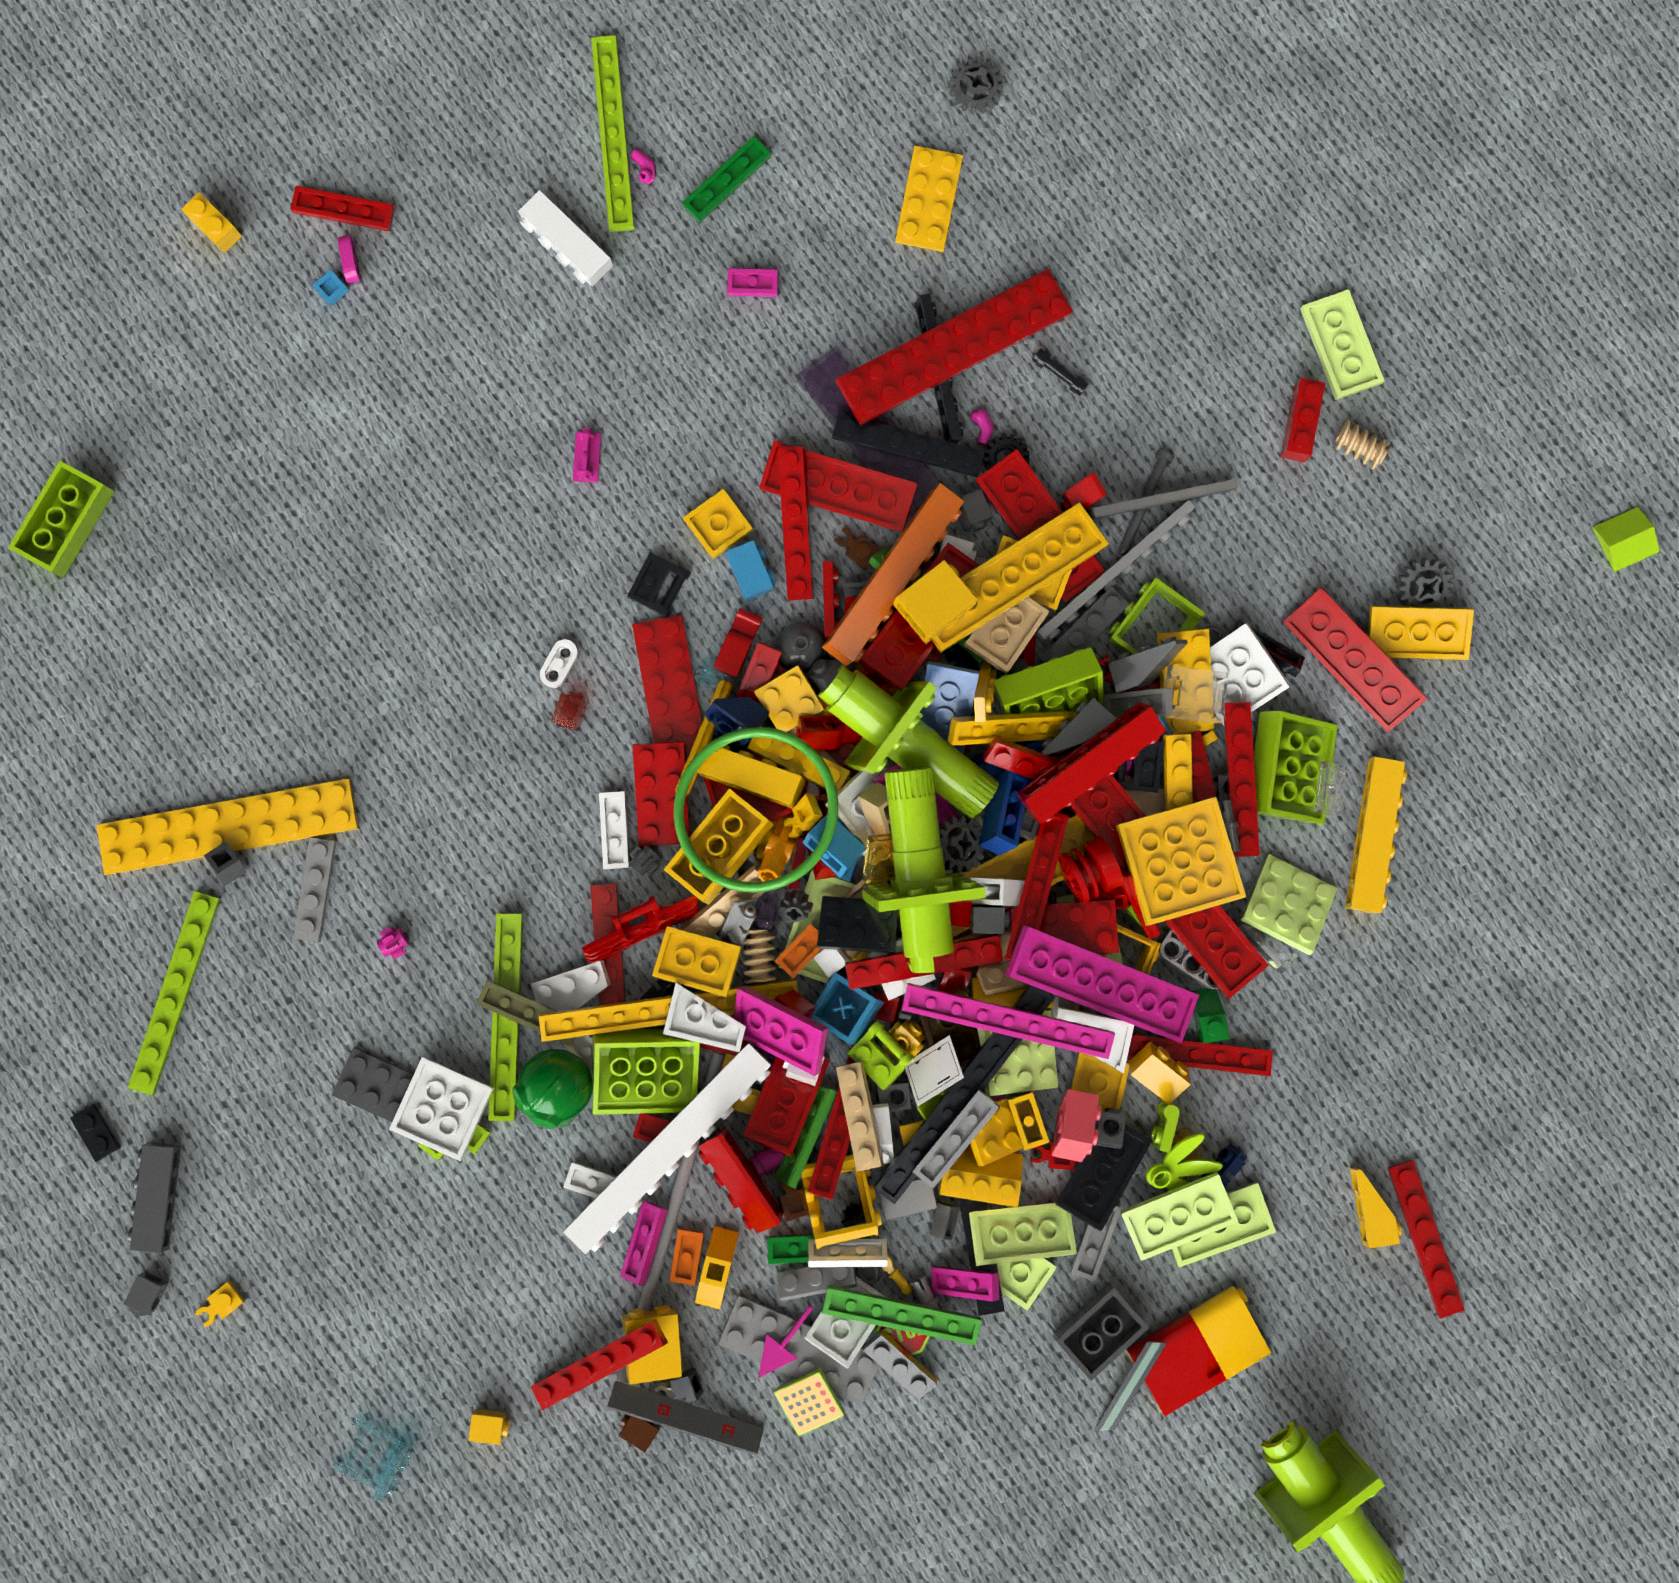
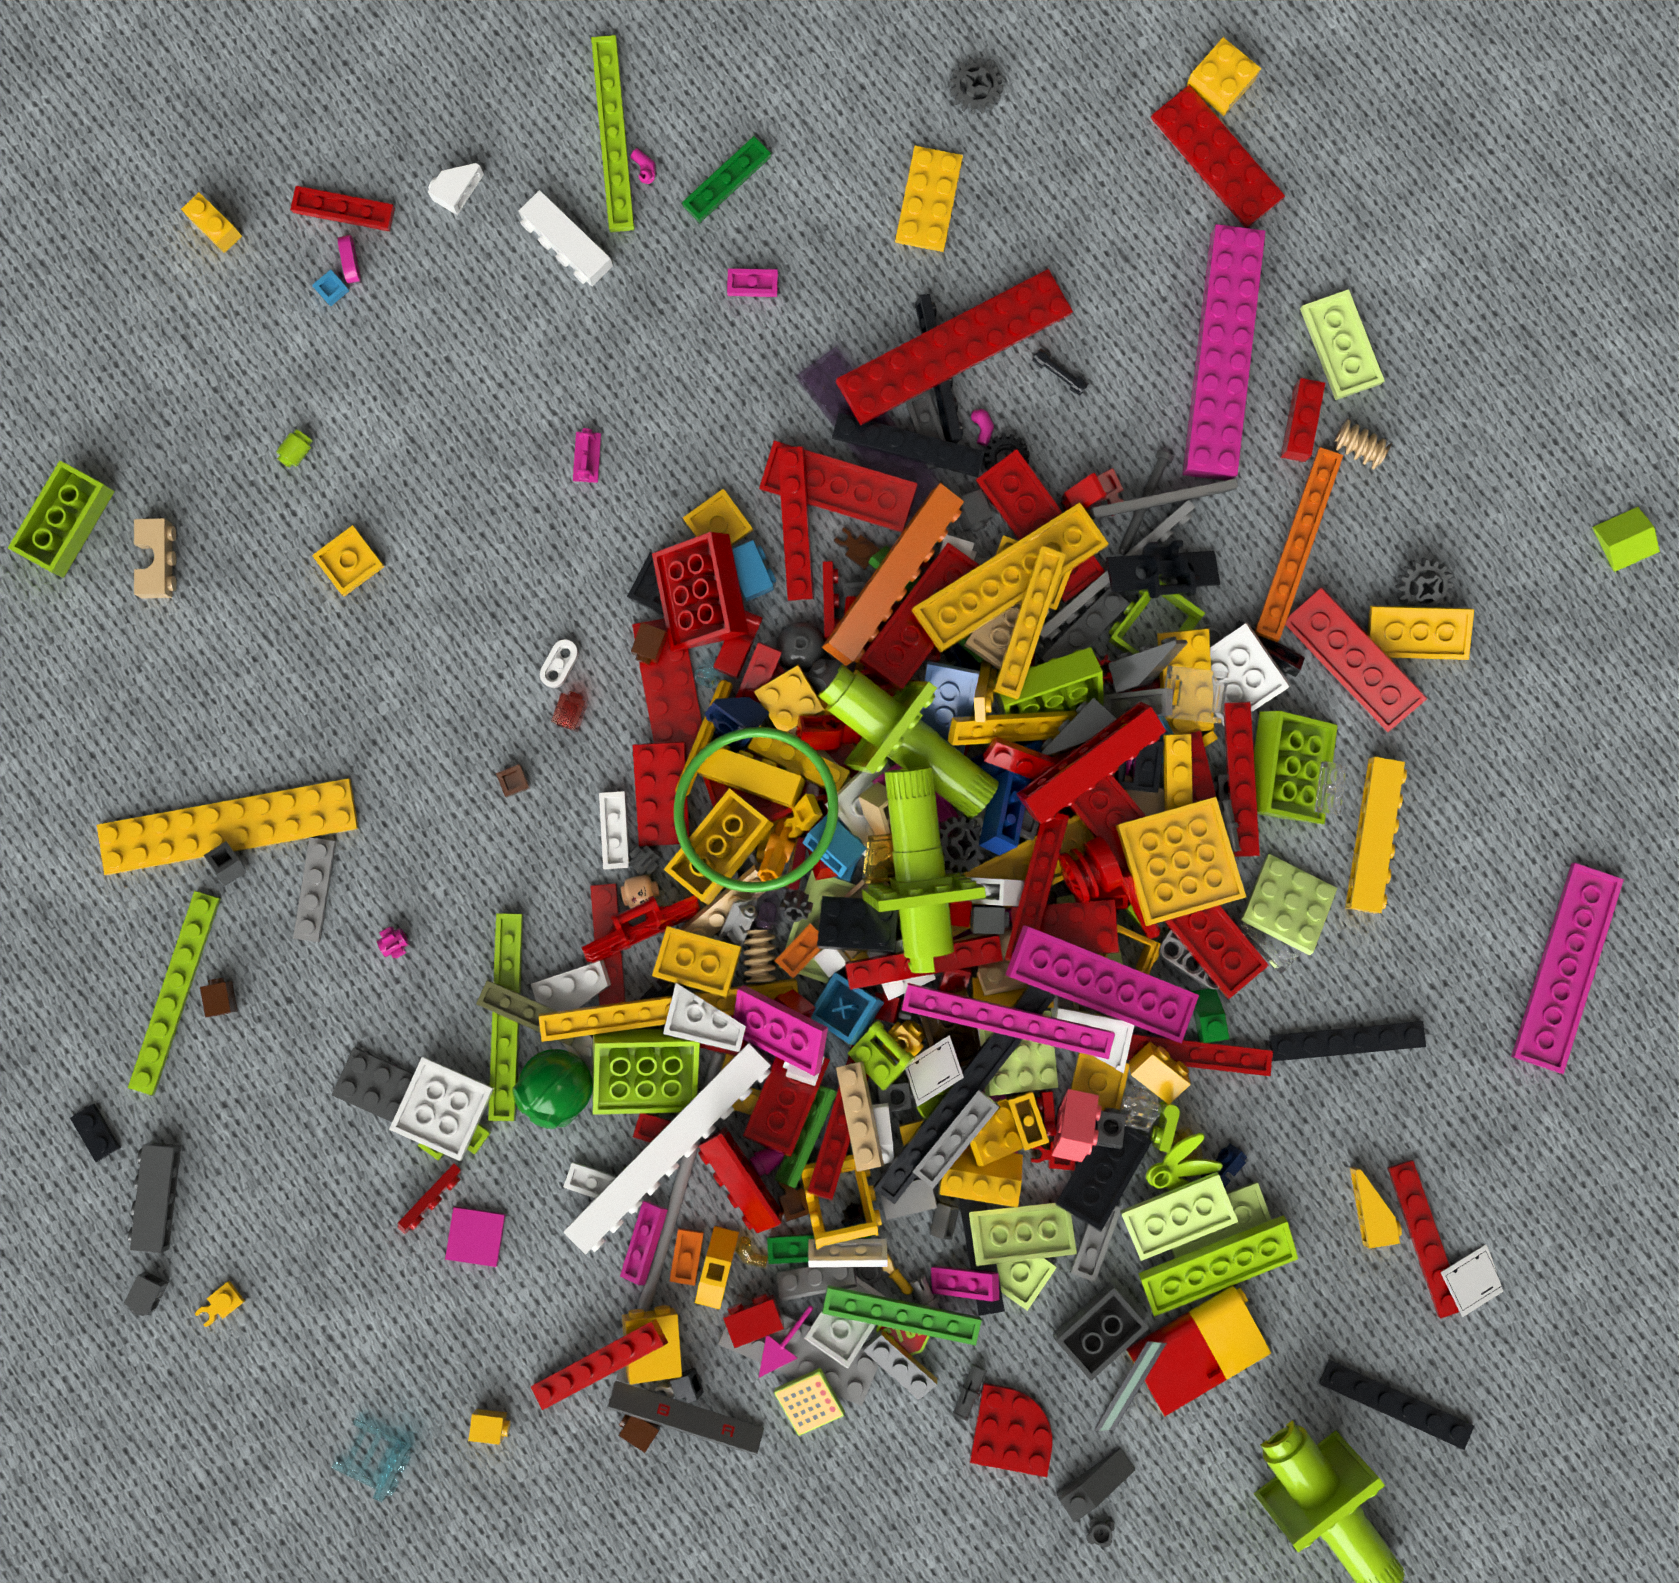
(156, 579): none -> tan arch
(218, 998): none -> reddish brown brick
(294, 448): none -> lime brick
(348, 561): none -> yellow plate
(429, 1199): none -> red wing
(455, 186): none -> white slope
(475, 1236): none -> dark pink tile
(513, 780): none -> reddish brown plate
(638, 890): none -> light nougat head
(648, 644): none -> reddish brown brick
(700, 591): none -> red slope
(747, 1255): none -> clear yellow arm
(753, 1320): none -> red piece
(924, 417): none -> dark grey plate
(935, 601): yellow brick -> none
(969, 1392): none -> dark grey pin
(1011, 1432): none -> red plate
(1029, 622): none -> yellow plate
(1046, 1106): none -> red plate
(1095, 1485): none -> dark grey slope
(1103, 1539): none -> dark grey plate
(1111, 486): none -> red plate
(1141, 1108): none -> clear brick
(1162, 563): none -> black piece
(1217, 156): none -> red plate
(1218, 1265): none -> lime plate
(1223, 76): none -> yellow brick
(1223, 353): none -> dark pink brick
(1298, 544): none -> orange plate
(1347, 1041): none -> black plate
(1396, 1404): none -> black plate
(1473, 1280): none -> white sticker
(1567, 968): none -> dark pink plate

